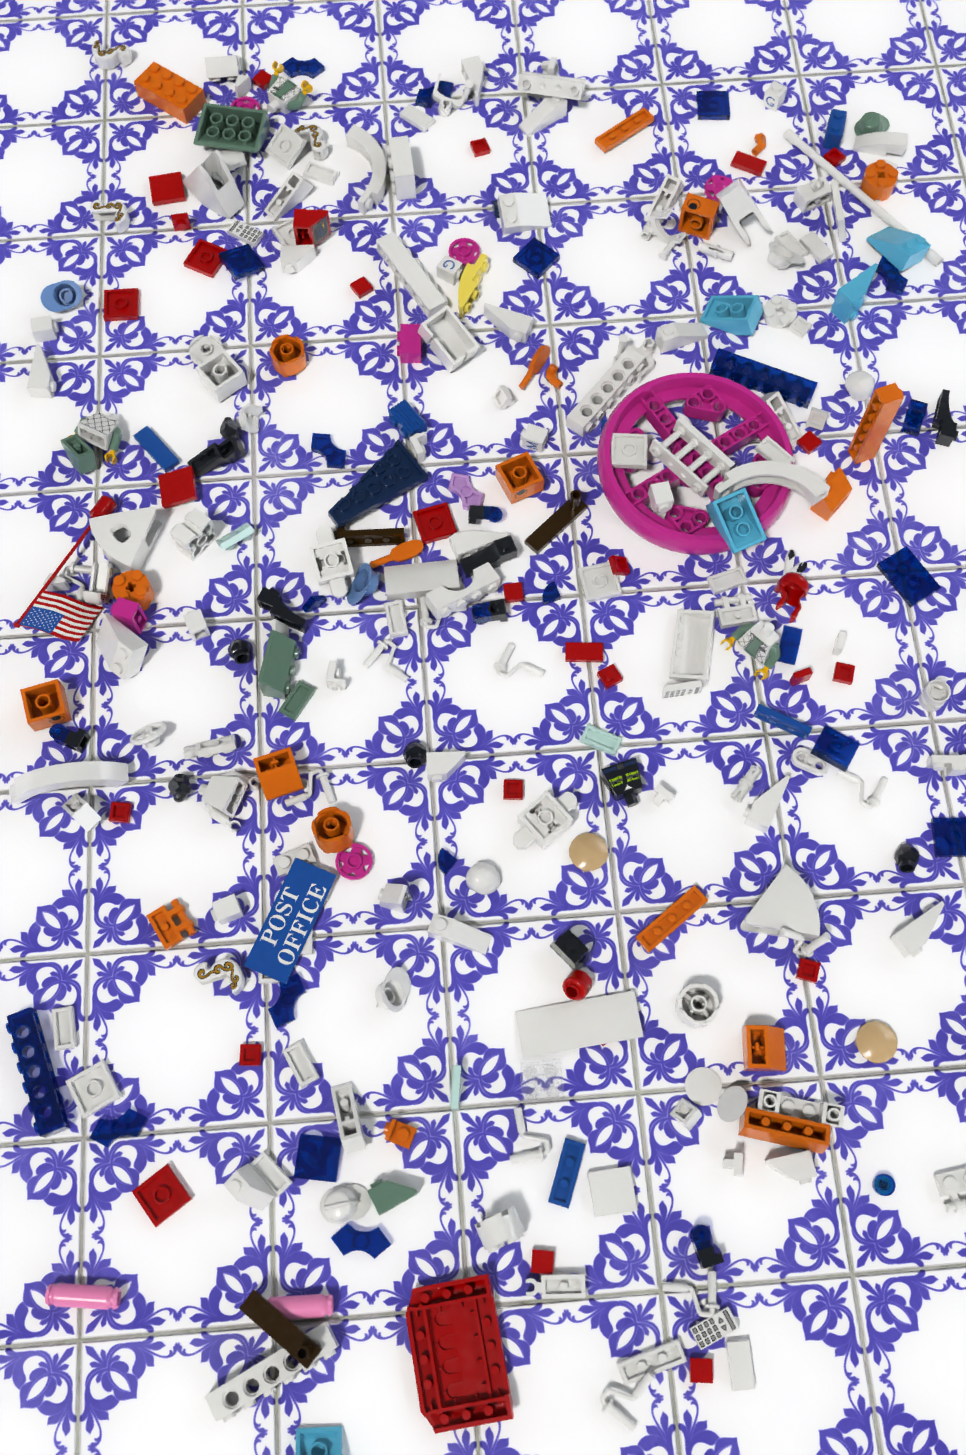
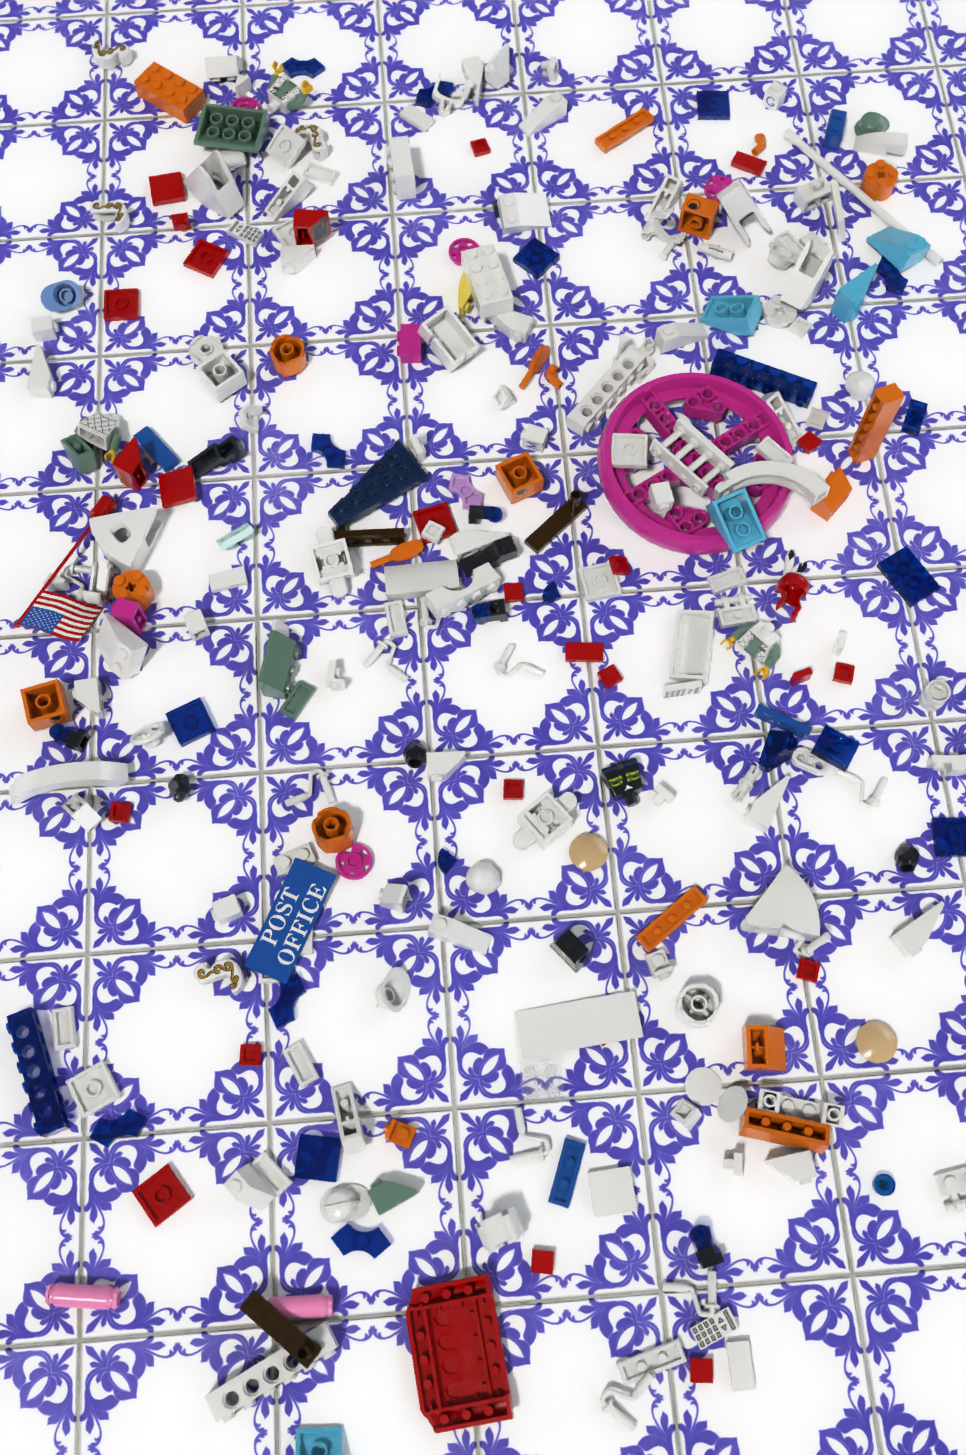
(89, 695): none -> white slope
(131, 466): none -> red slope
(165, 927): orange plate -> none
(190, 722): none -> clear blue tile
(193, 534): white brick -> none
(209, 748): white plate -> none
(225, 794): white torso -> none
(227, 579): none -> white tile
(229, 428): black rock -> none
(239, 651): black rock -> none
(241, 261): clear blue tile -> none
(262, 79): red tile -> none
(271, 600): black slope -> none
(278, 773): orange slope -> none
(314, 603): clear blue tile -> none
(361, 287): red tile -> none
(364, 584): medium blue piece -> none
(368, 147): white arch -> none
(406, 419): blue brick -> none
(411, 274): white brick -> none
(433, 532): none -> white tile
(449, 270): white brick -> none
(455, 1087): light aqua tile -> none
(487, 281): none -> white brick
(498, 68): none -> white slope
(551, 85): white fence -> none
(559, 1286): white plate -> none
(577, 985): red head -> none
(601, 740): light aqua tile -> none
(659, 965): none -> white bracket
(777, 749): none -> clear blue slope
(789, 644): clear blue slope -> none
(806, 278): none -> white piece
(834, 157): red tile -> none
(943, 421): black slope -> none

